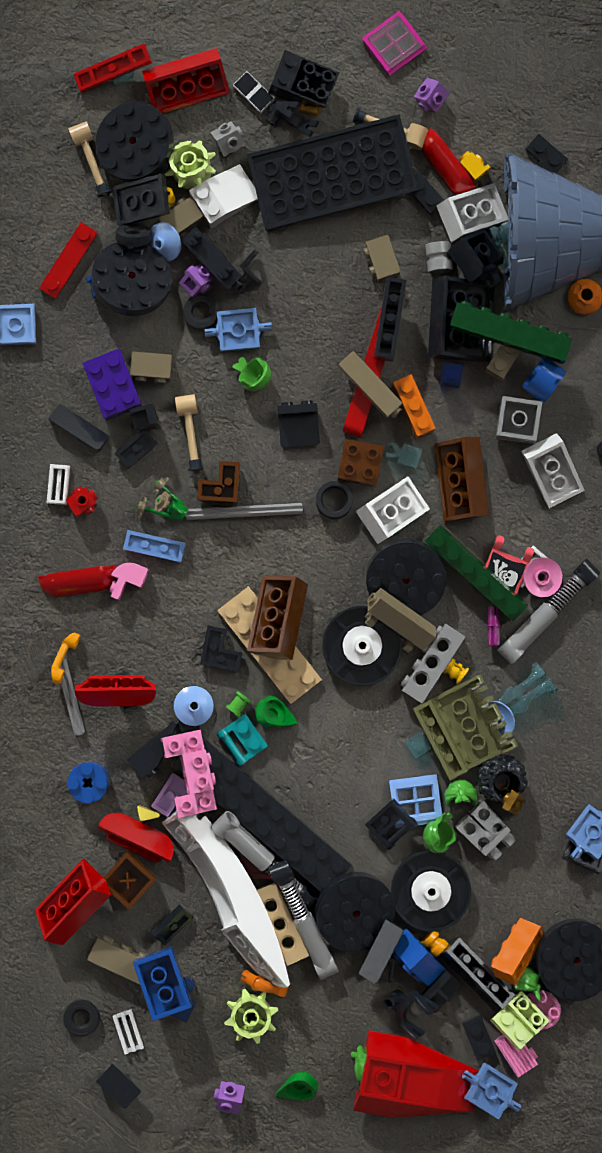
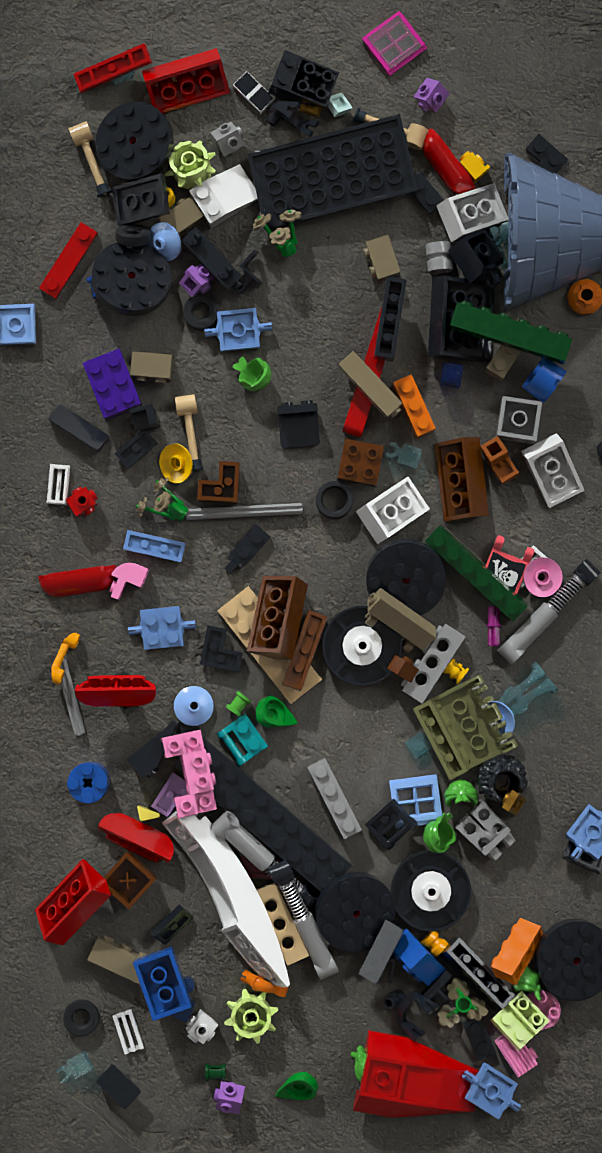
(77, 1065): none -> clear light blue plate
(161, 627): none -> medium blue plate
(170, 466): none -> yellow dish
(200, 1020): none -> white brick
(215, 1072): none -> dark green bush
(247, 548): none -> black hinge
(281, 237): none -> dark tan plant
(304, 650): none -> reddish brown plate
(334, 798): none -> light grey brick
(339, 104): none -> light aqua plate
(403, 668): none -> reddish brown plate
(474, 1008): none -> dark tan plant
(498, 460): none -> dark orange brick

